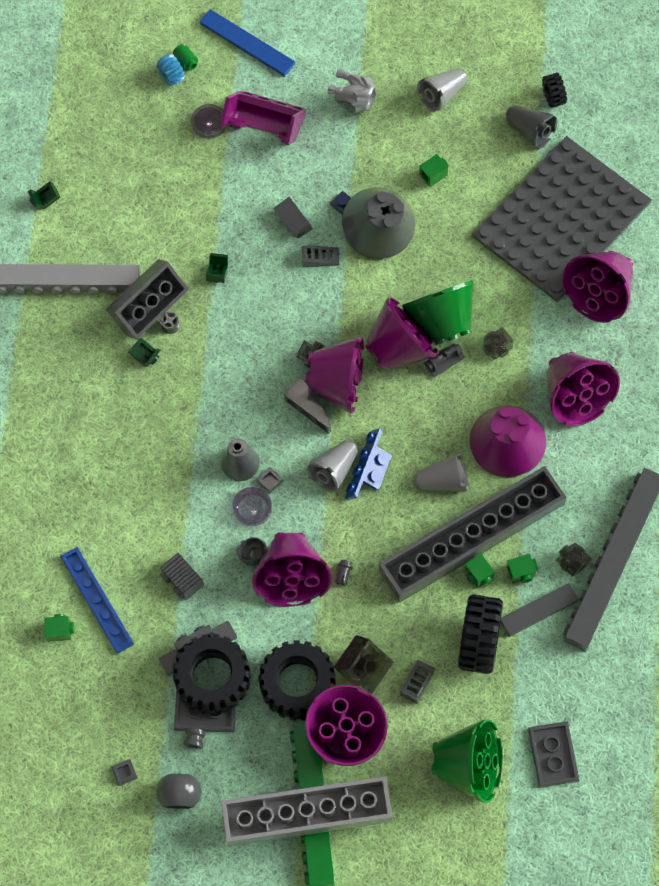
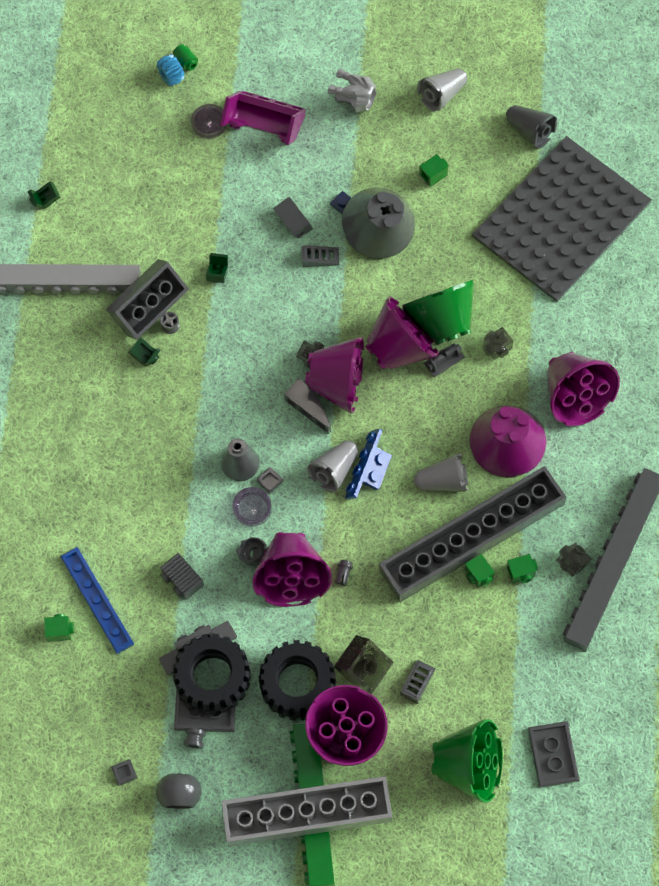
(247, 42): blue tile -> none
(480, 634): black tyre -> none
(539, 609): dark grey tile -> none
(554, 90): black tyre -> none
(599, 285): magenta cone -> none

